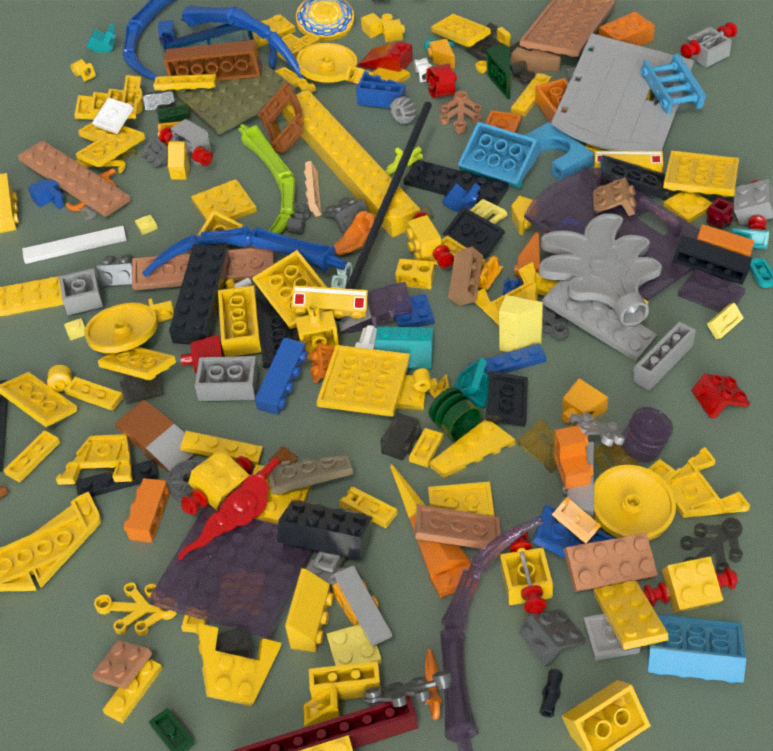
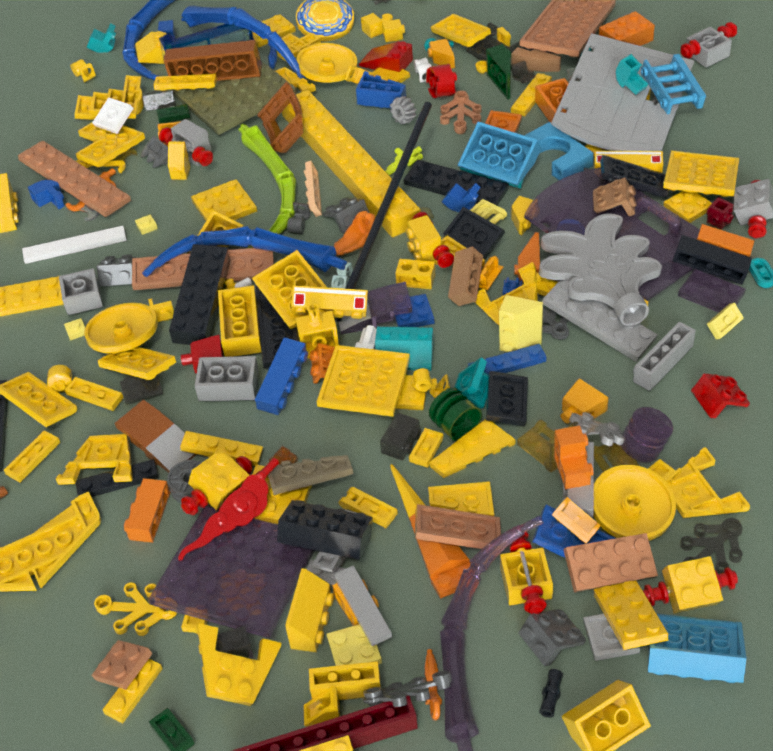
(149, 48): none -> yellow slope
(628, 74): none -> teal brick
(759, 236): teal plate -> none

